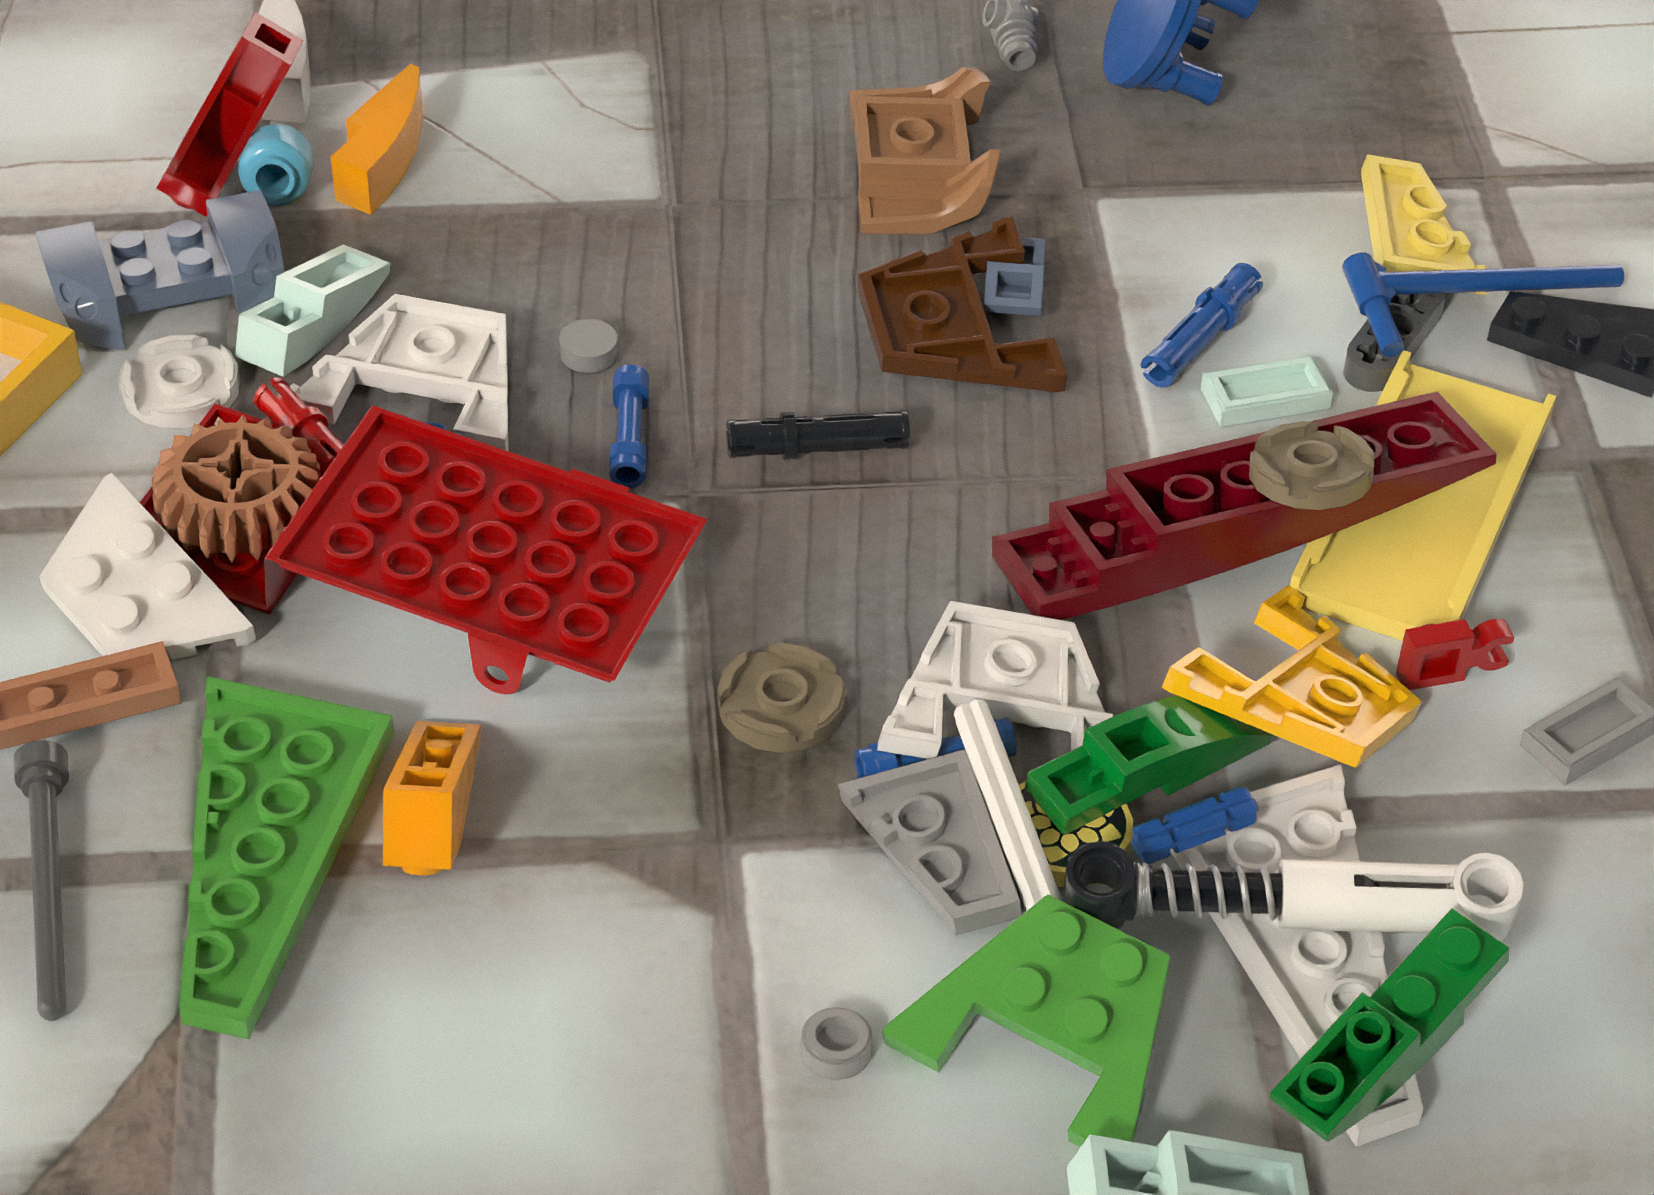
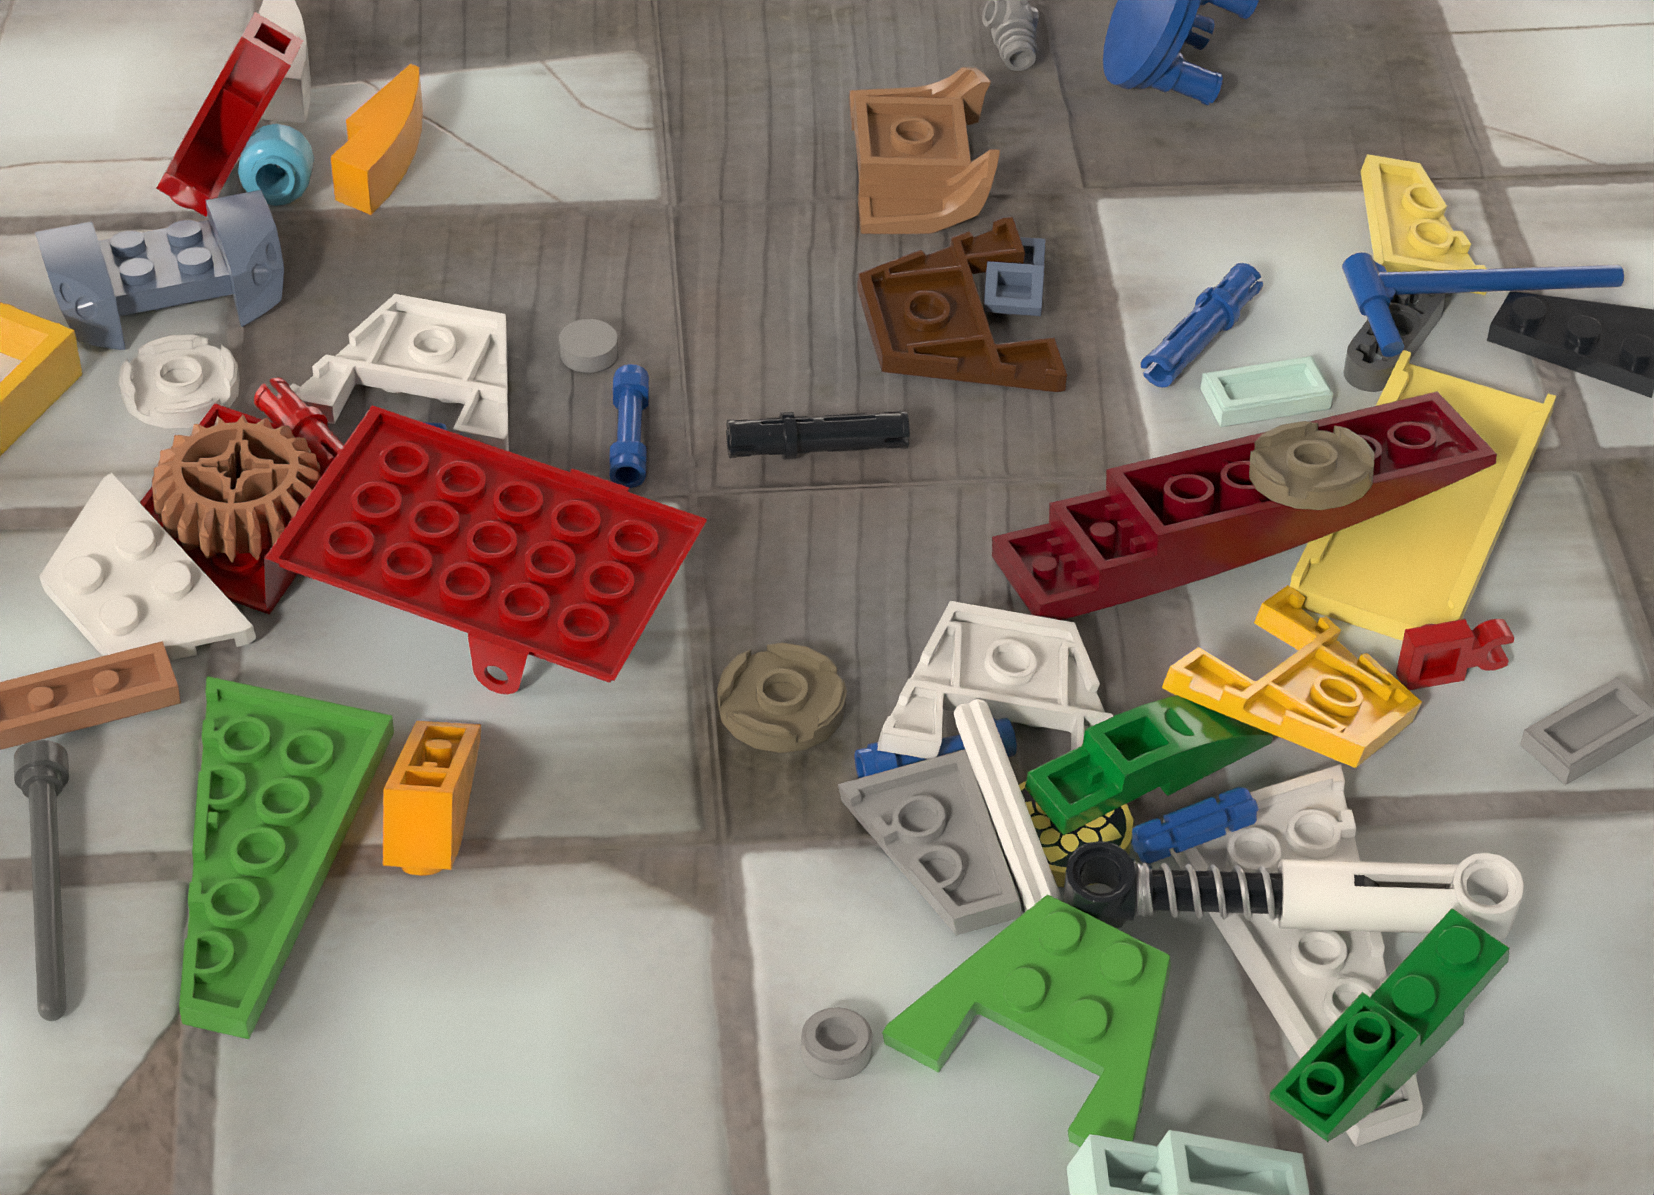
(308, 309): light aqua slope -> none

